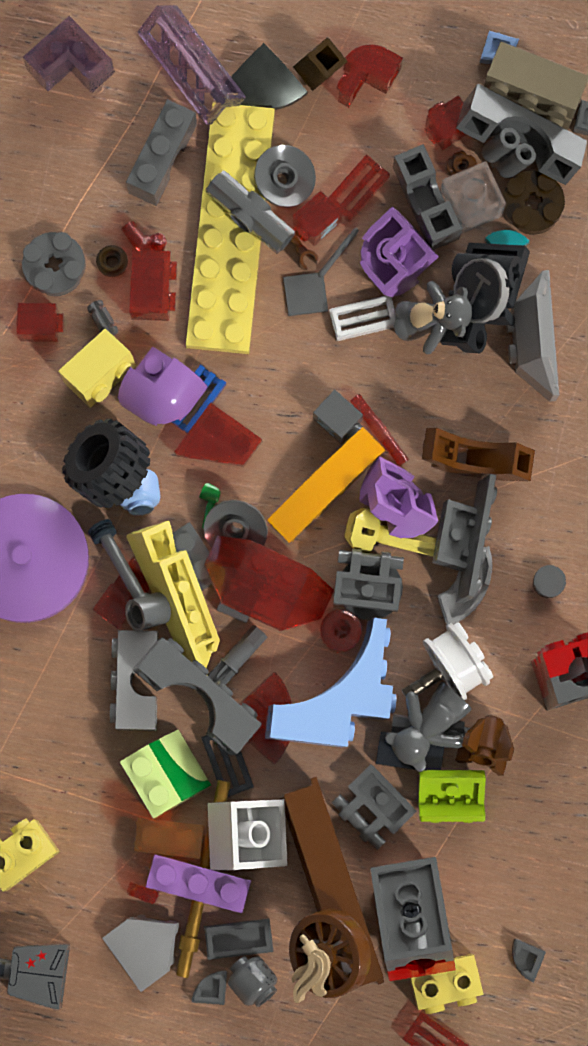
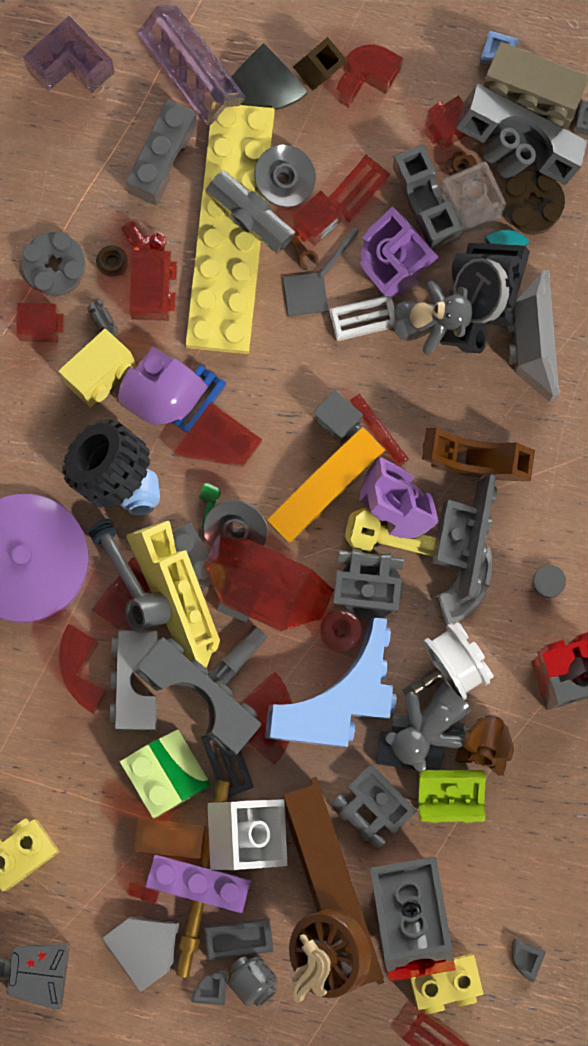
(73, 656): none -> clear red brick

